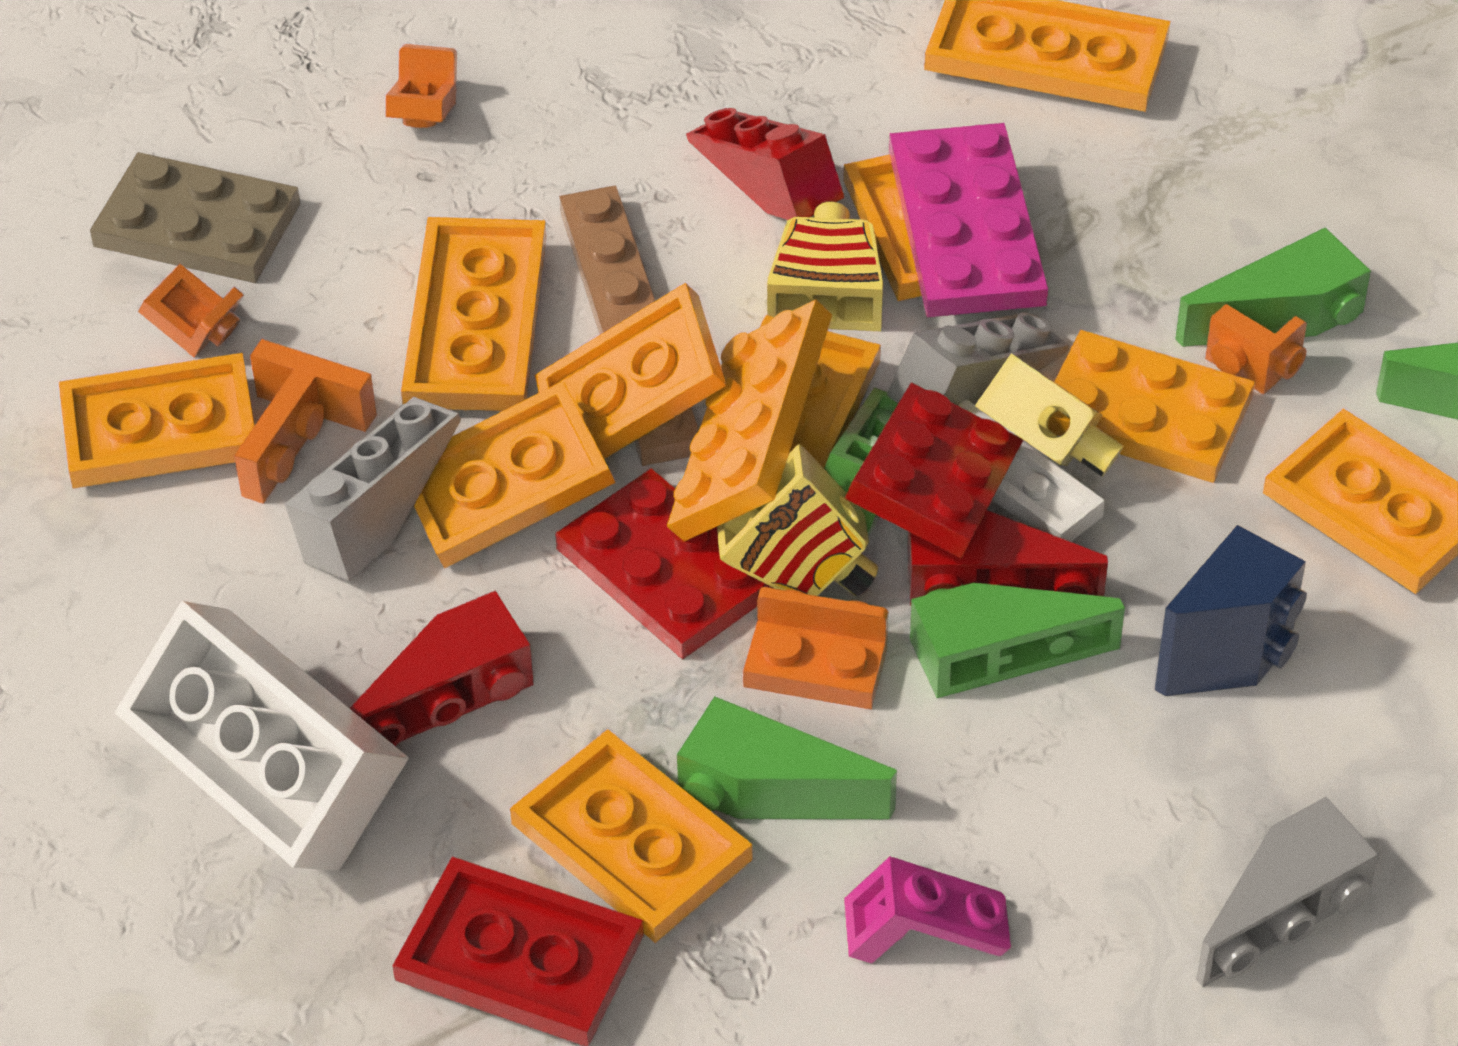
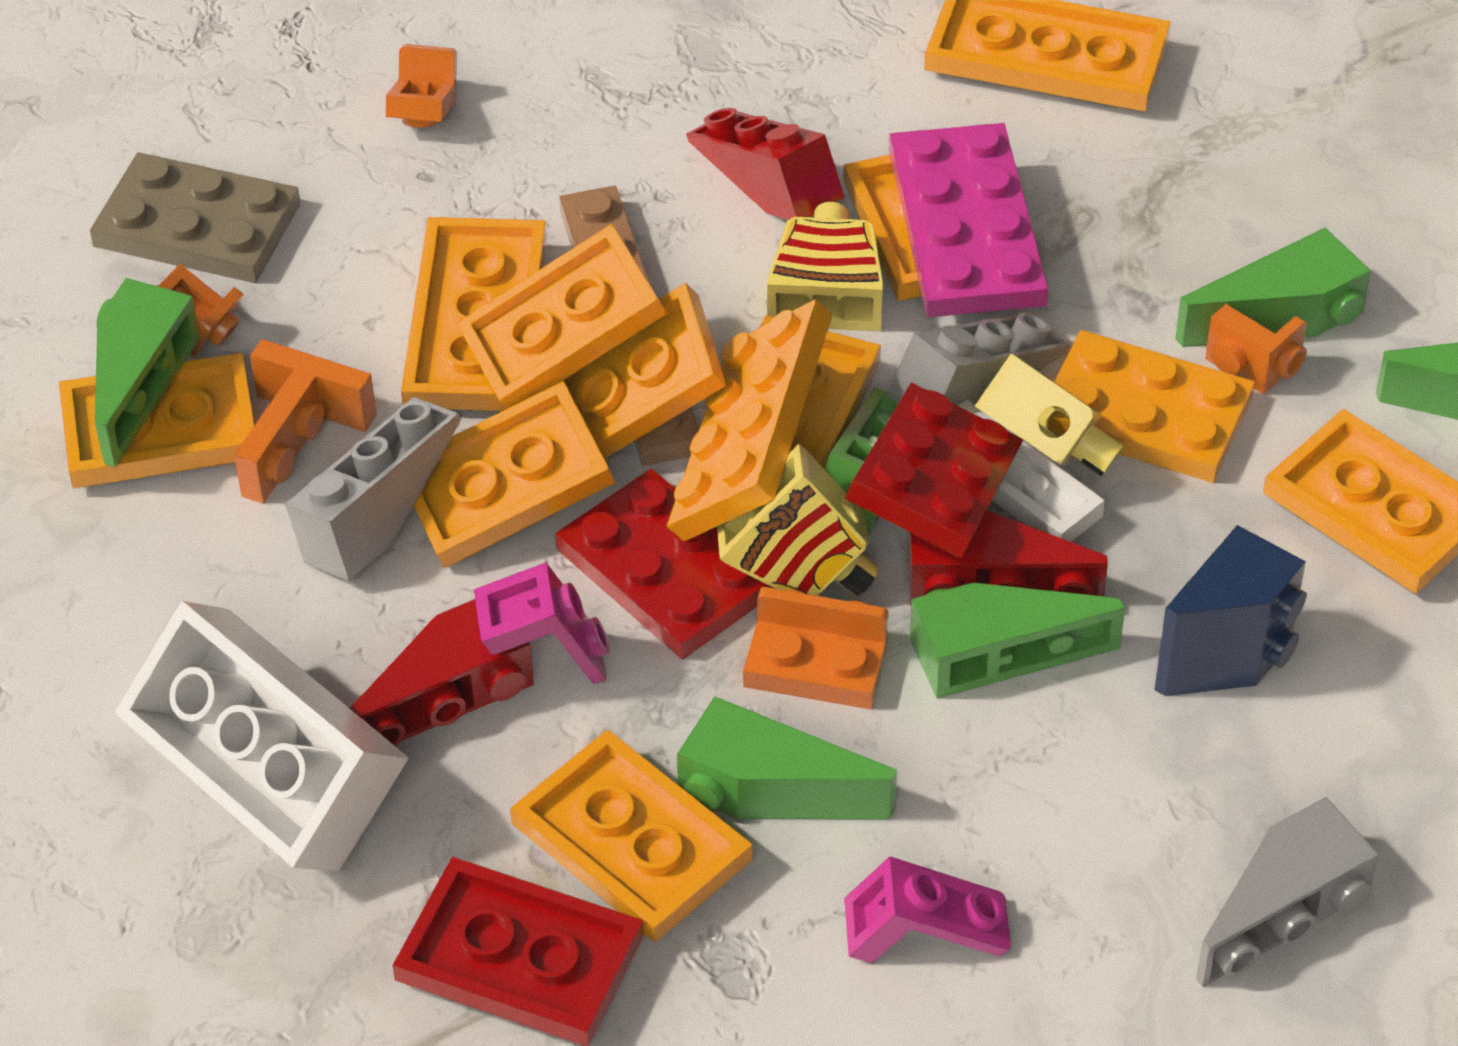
(140, 349): none -> bright green slope
(537, 605): none -> dark pink bracket
(561, 318): none -> light orange plate

